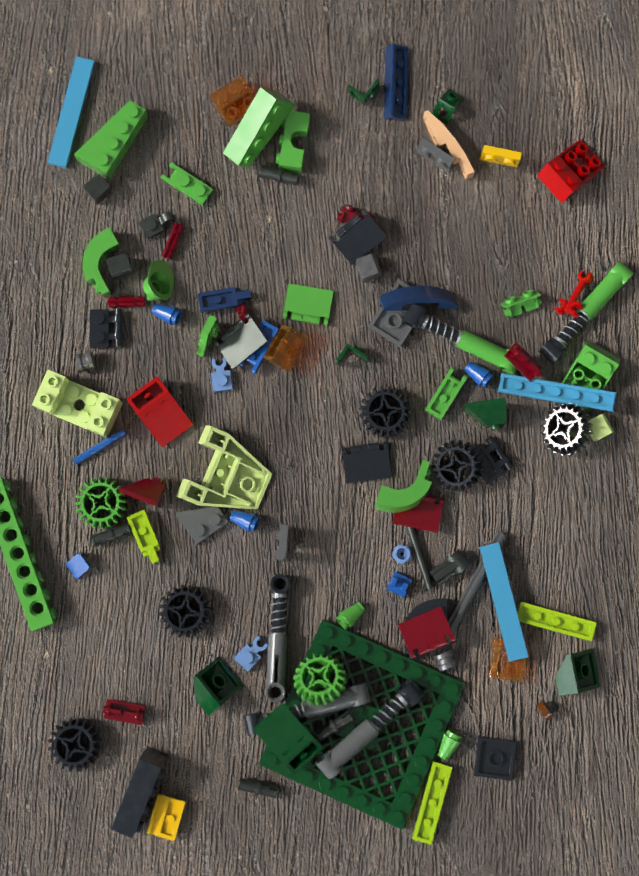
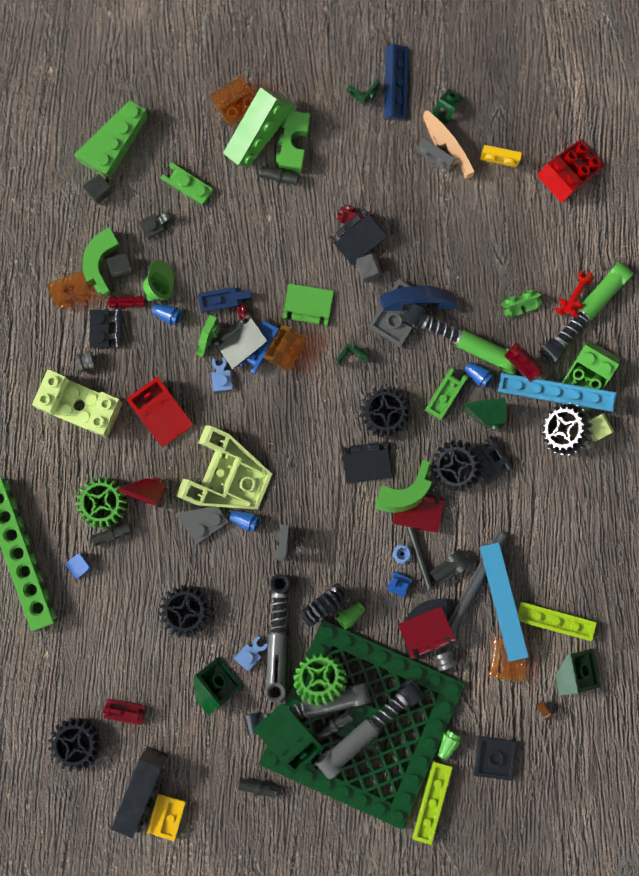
(59, 290): none -> clear orange brick
(71, 112): dark azure tile -> none
(100, 446): blue bar -> none
(144, 535): lime hinge -> none
(173, 241): dark red axle -> none
(324, 605): none -> black gear

